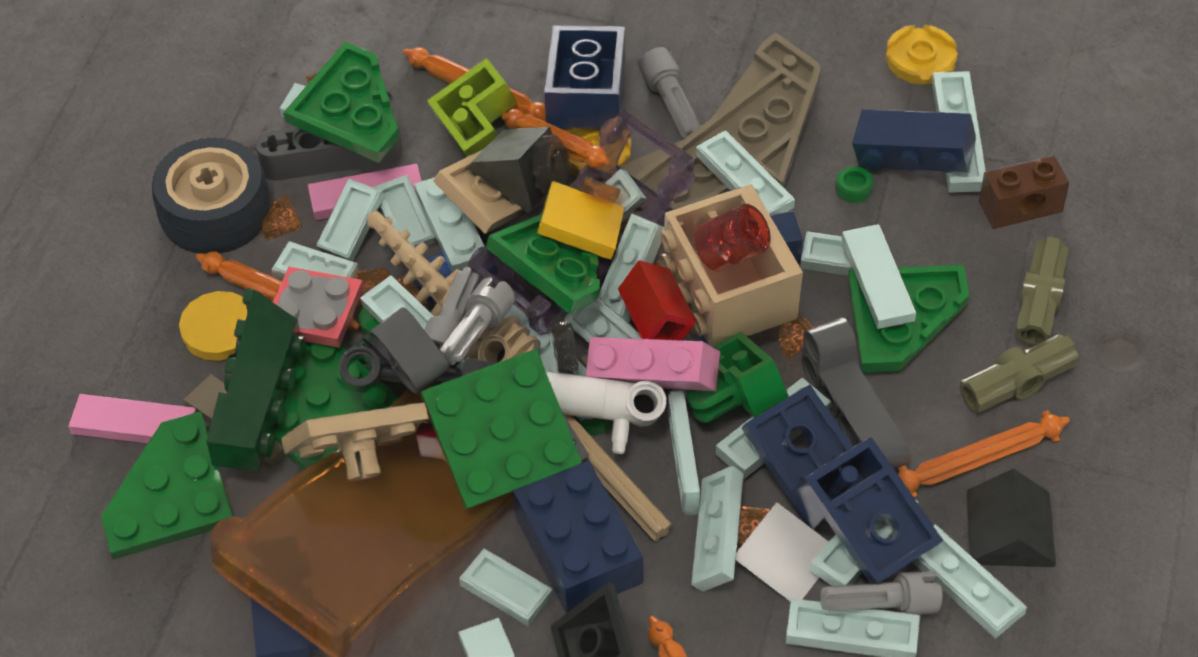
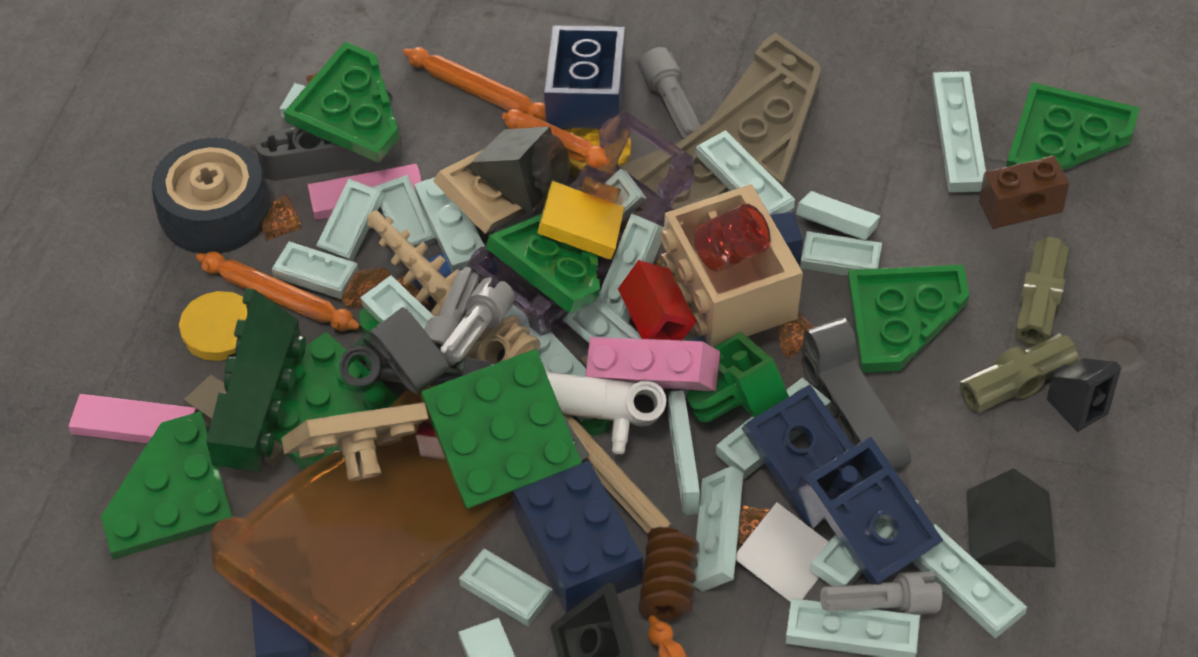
(320, 303): light grey piece -> none
(471, 105): lime brick -> none
(564, 346): clear smoke gear -> none
(668, 574): none -> reddish brown piece
(837, 215): none -> light aqua tile
(854, 184): green tile -> none
(878, 276): light aqua tile -> none
(914, 140): dark blue brick -> none
(920, 53): yellow tile -> none
(983, 452): orange wheel -> none
(1070, 127): none -> green plate
(1084, 391): none -> black slope

